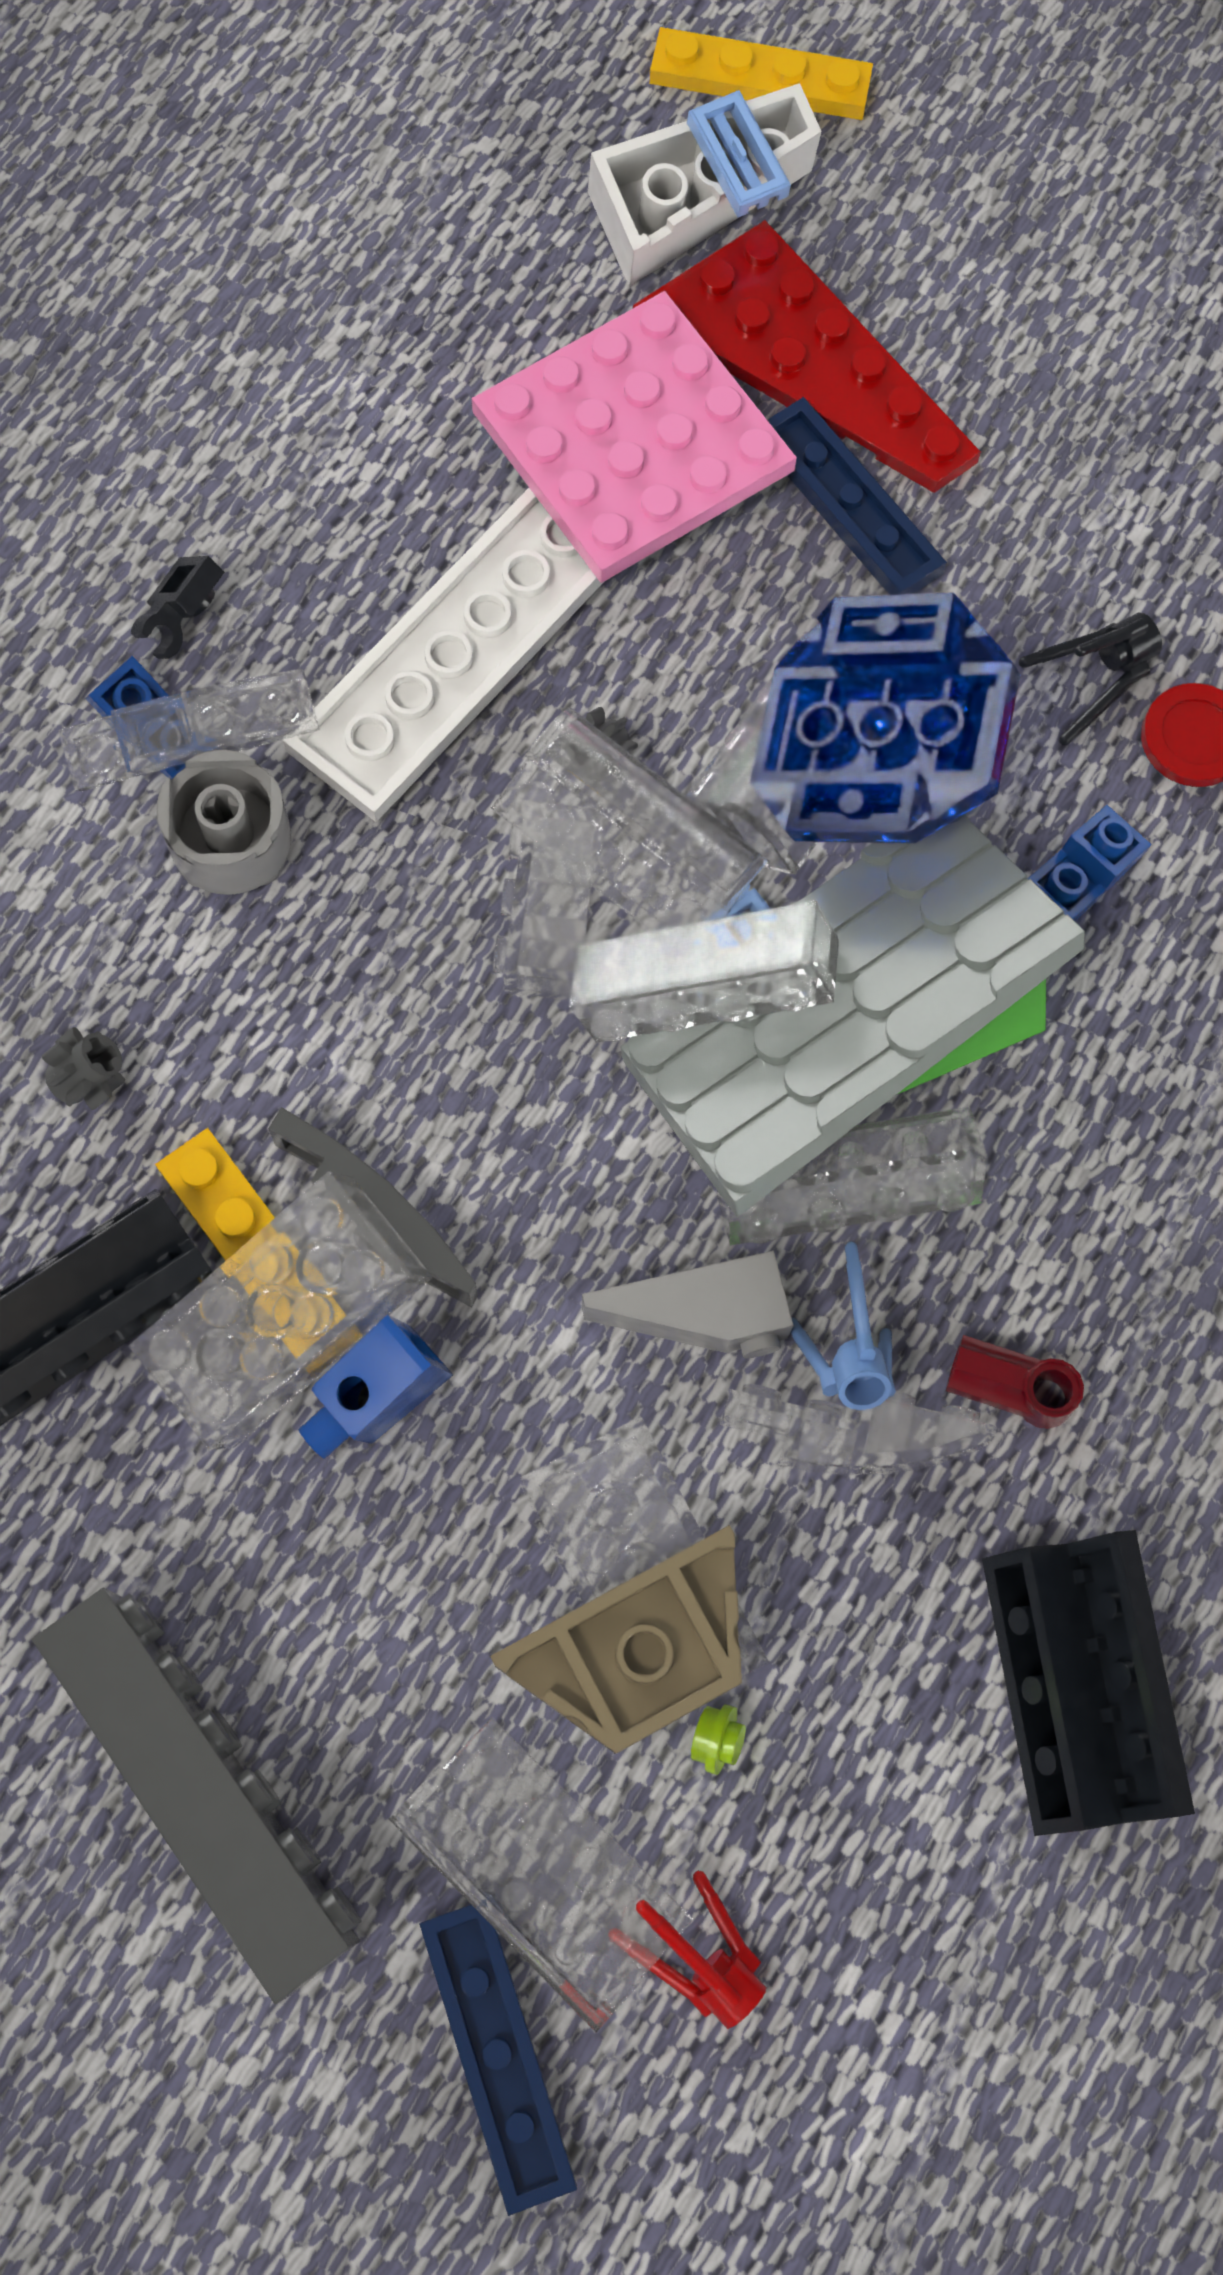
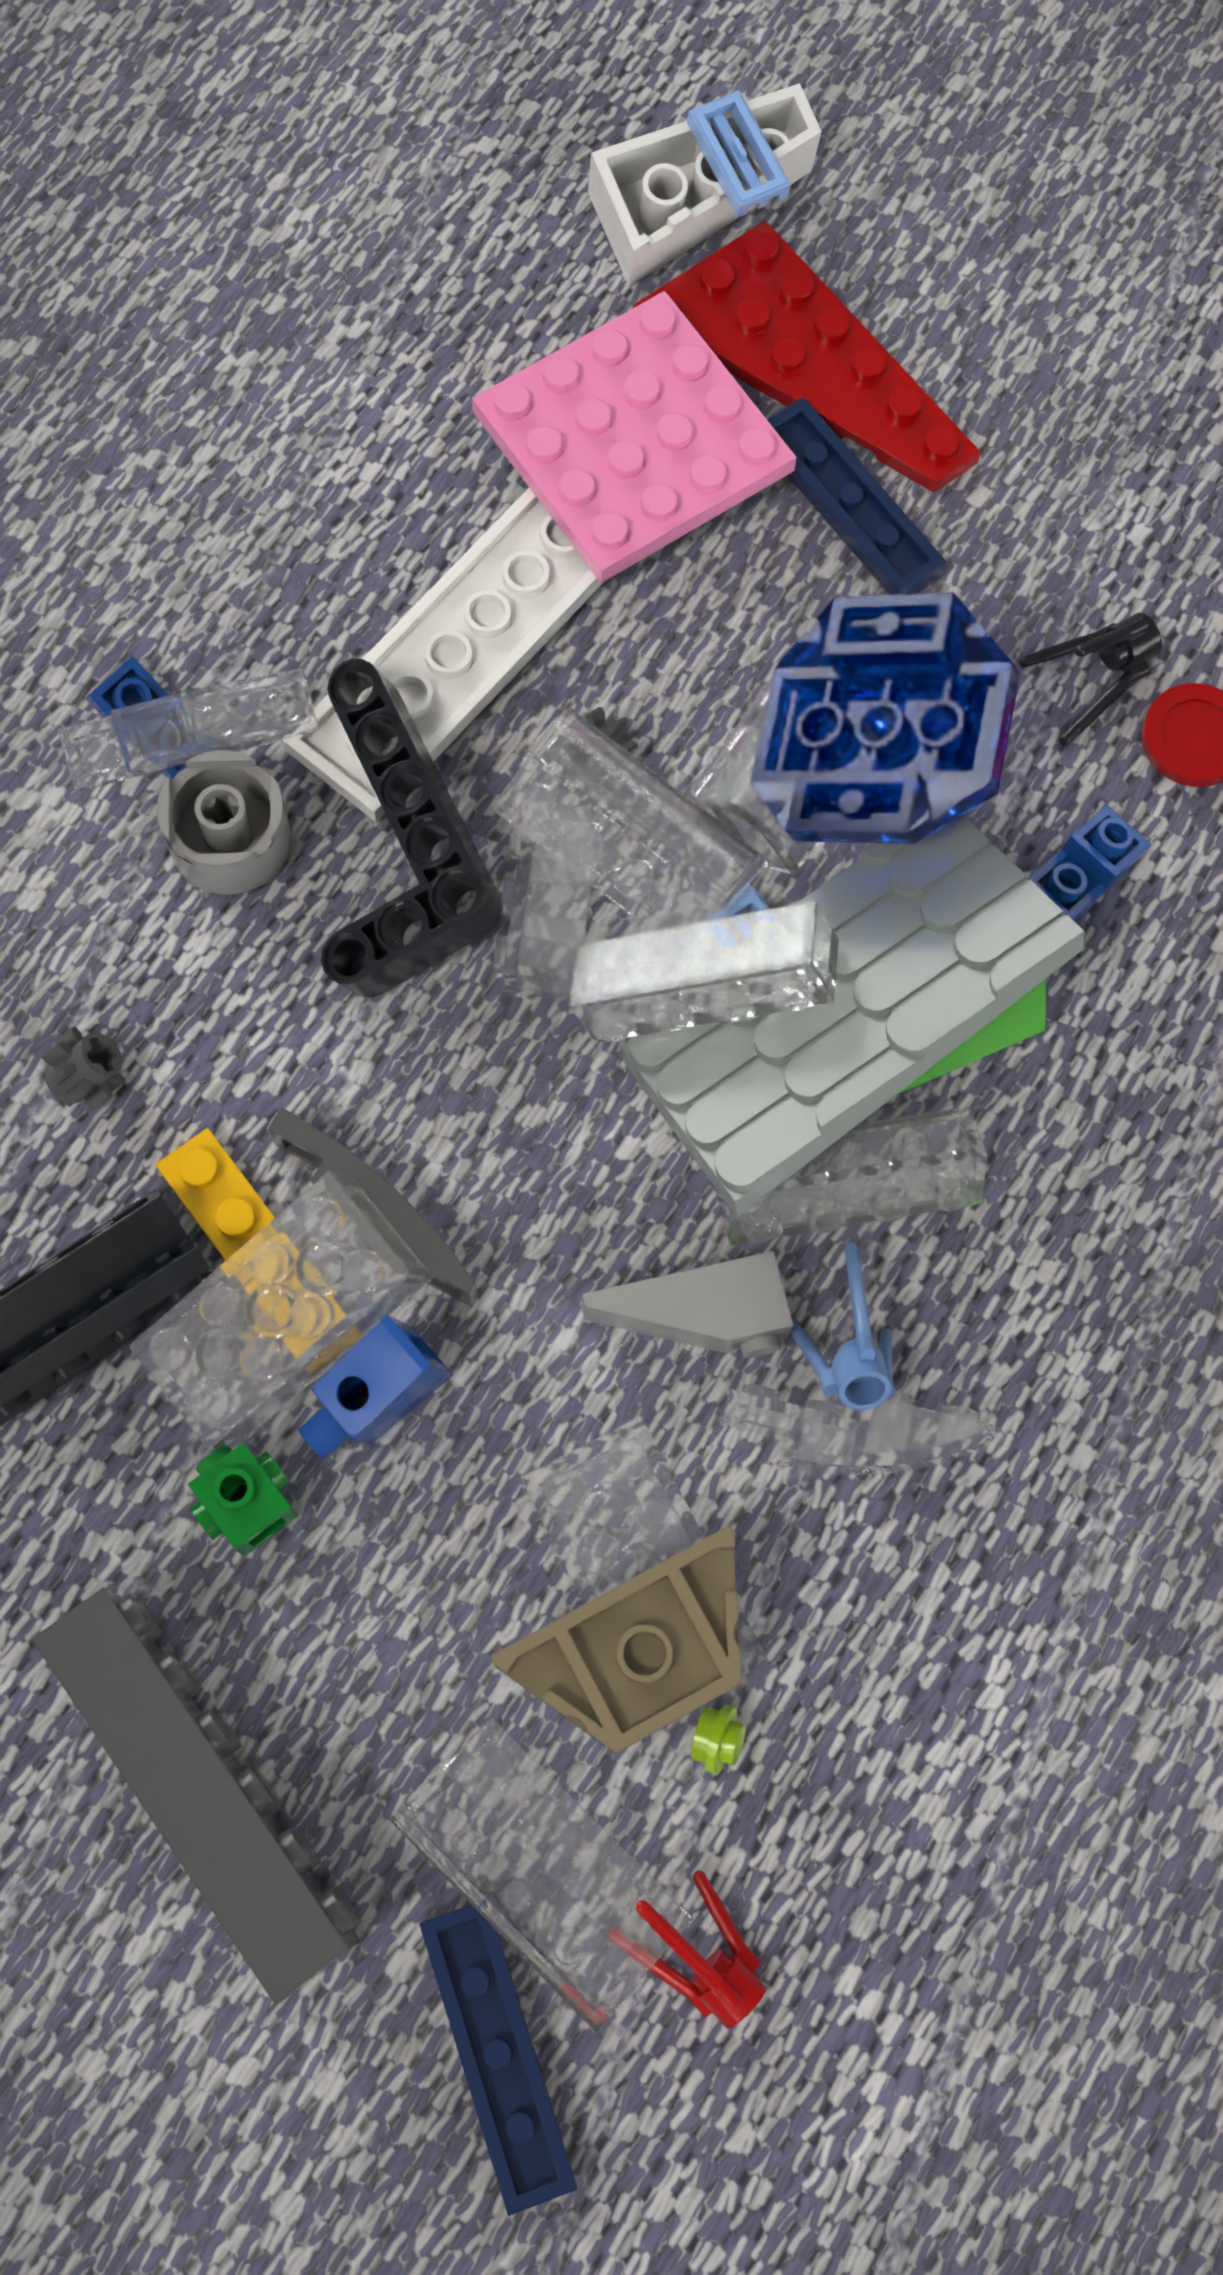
(180, 595): black plate -> none
(253, 1517): none -> green brick
(418, 831): none -> black beam
(729, 65): yellow plate -> none
(1007, 1381): dark red piece -> none
(1087, 1685): black brick -> none

